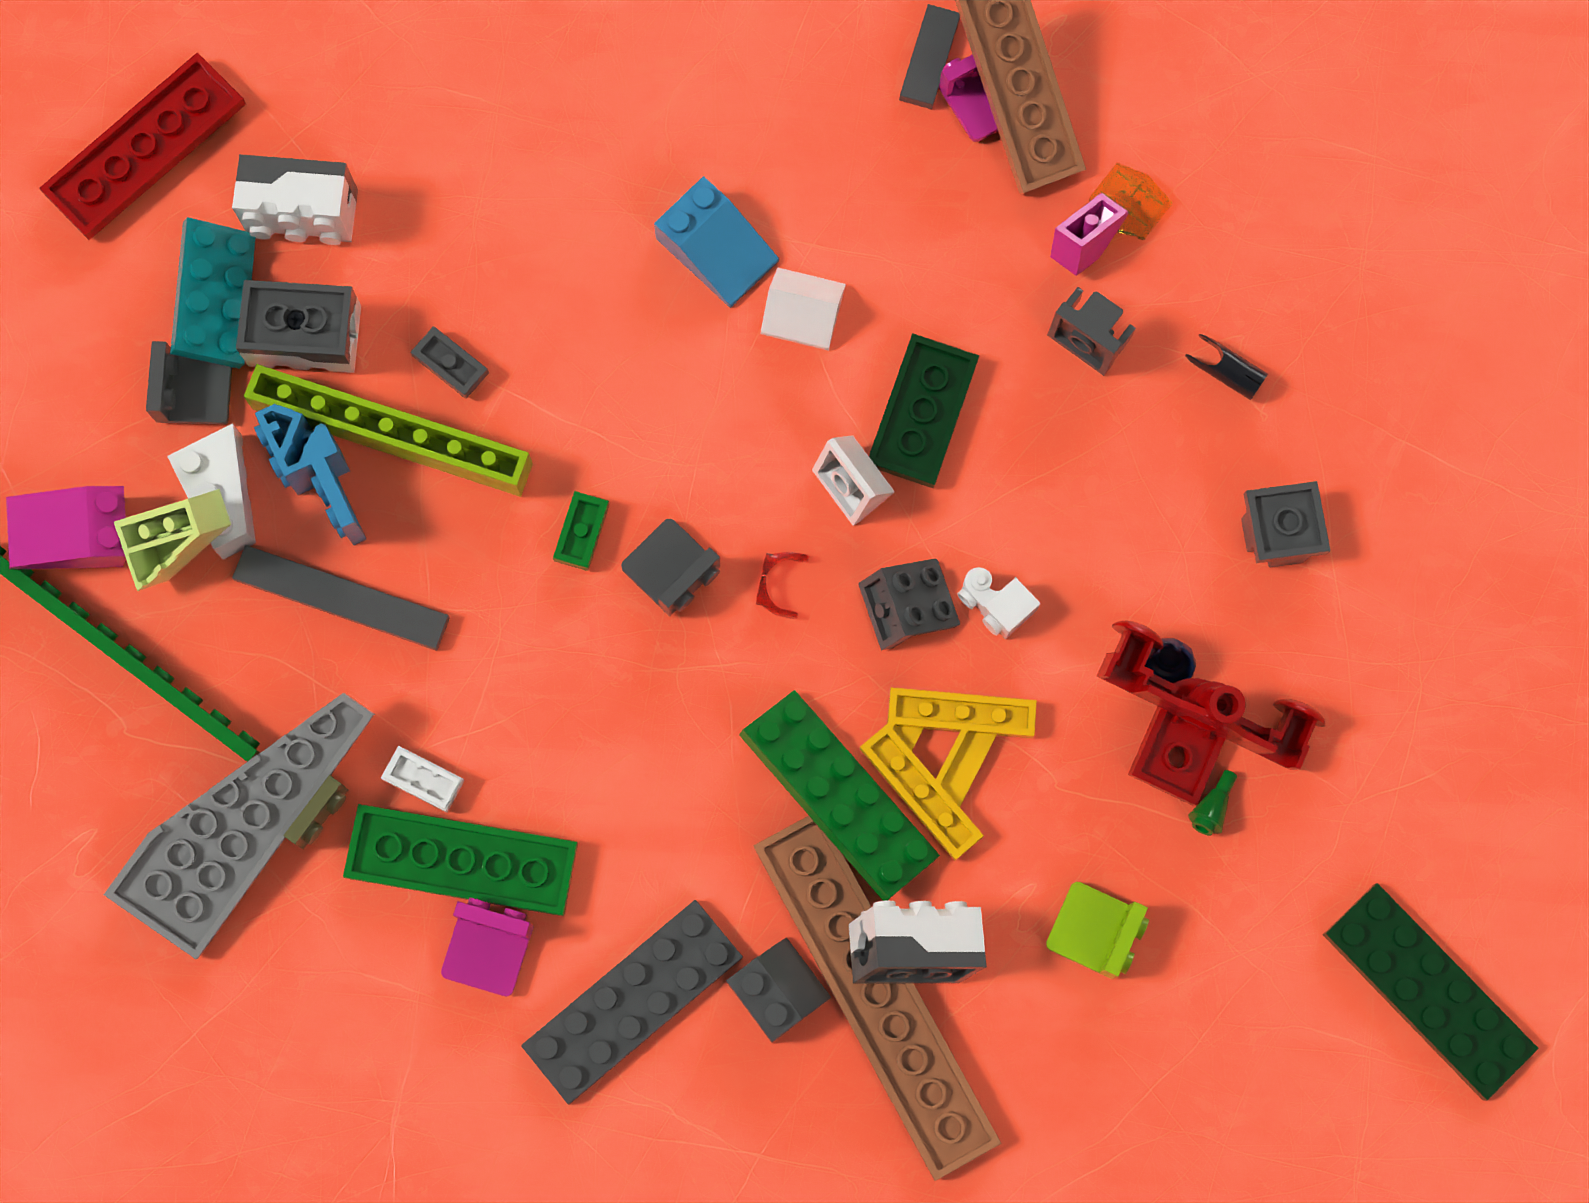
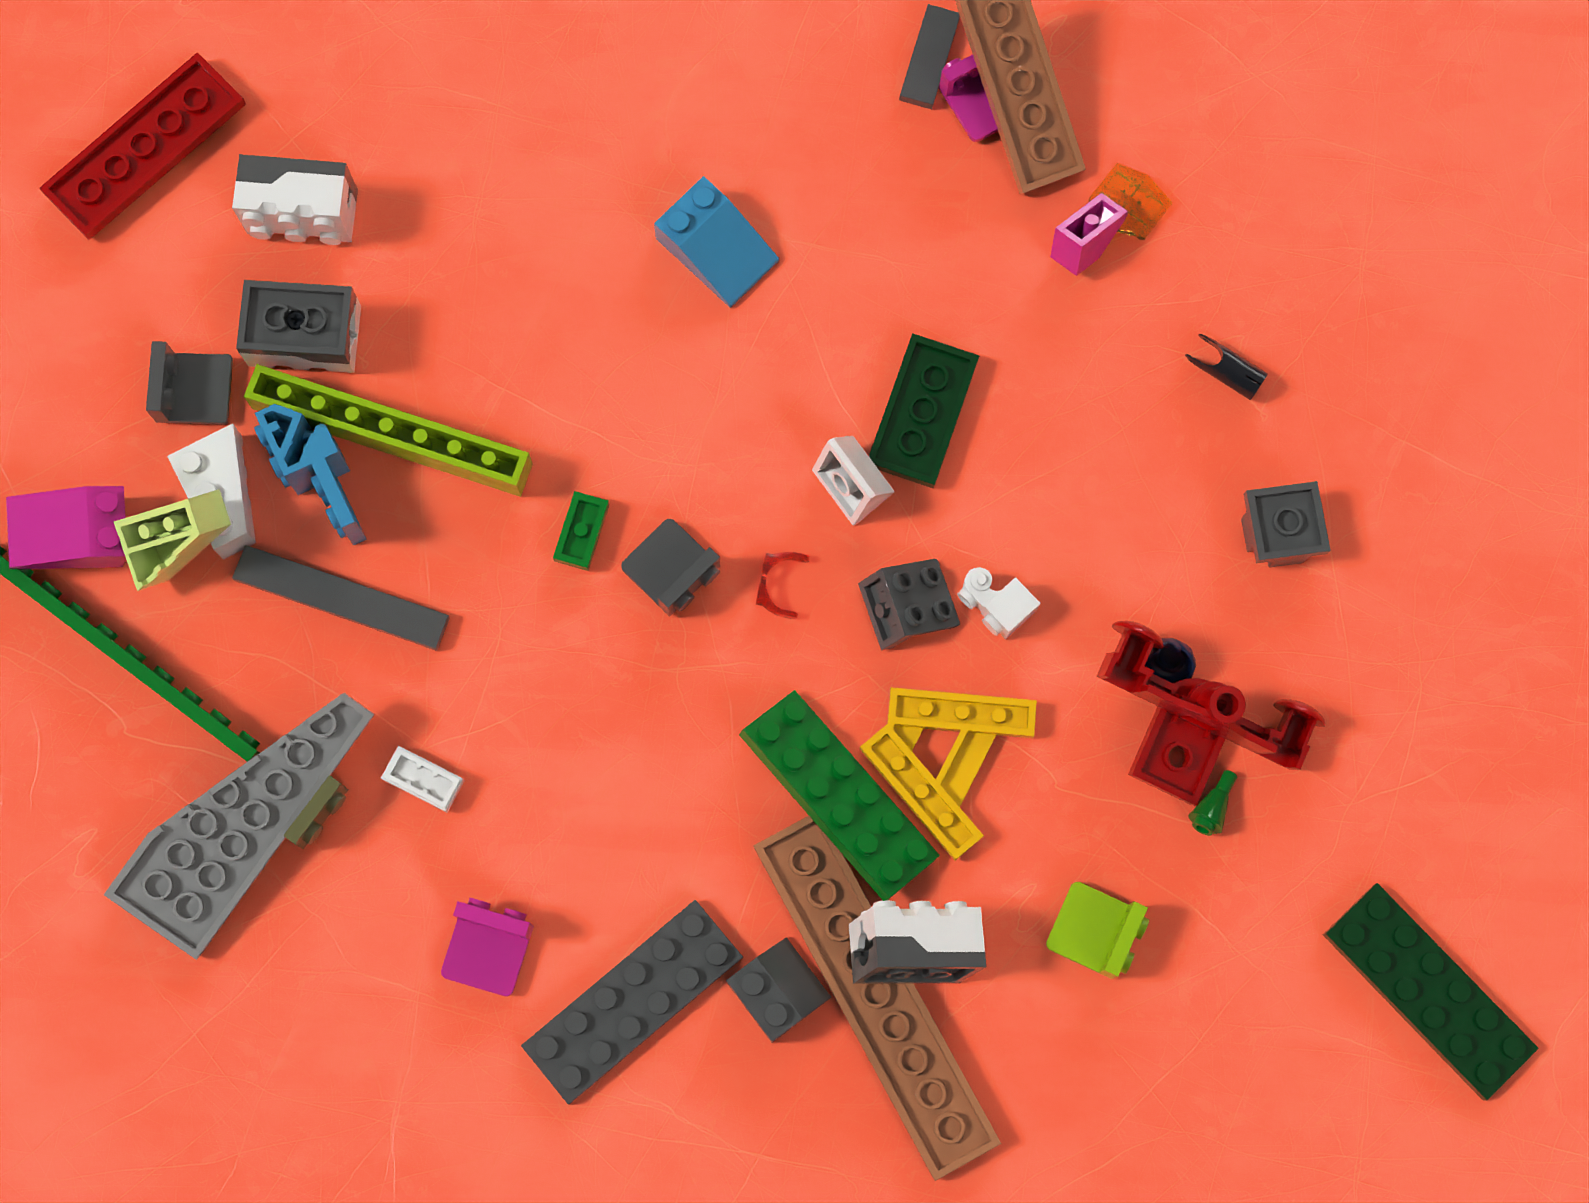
(210, 290): teal plate -> none
(449, 362): dark grey plate -> none
(460, 860): green plate -> none
(802, 308): white slope -> none
(1089, 330): dark grey panel -> none

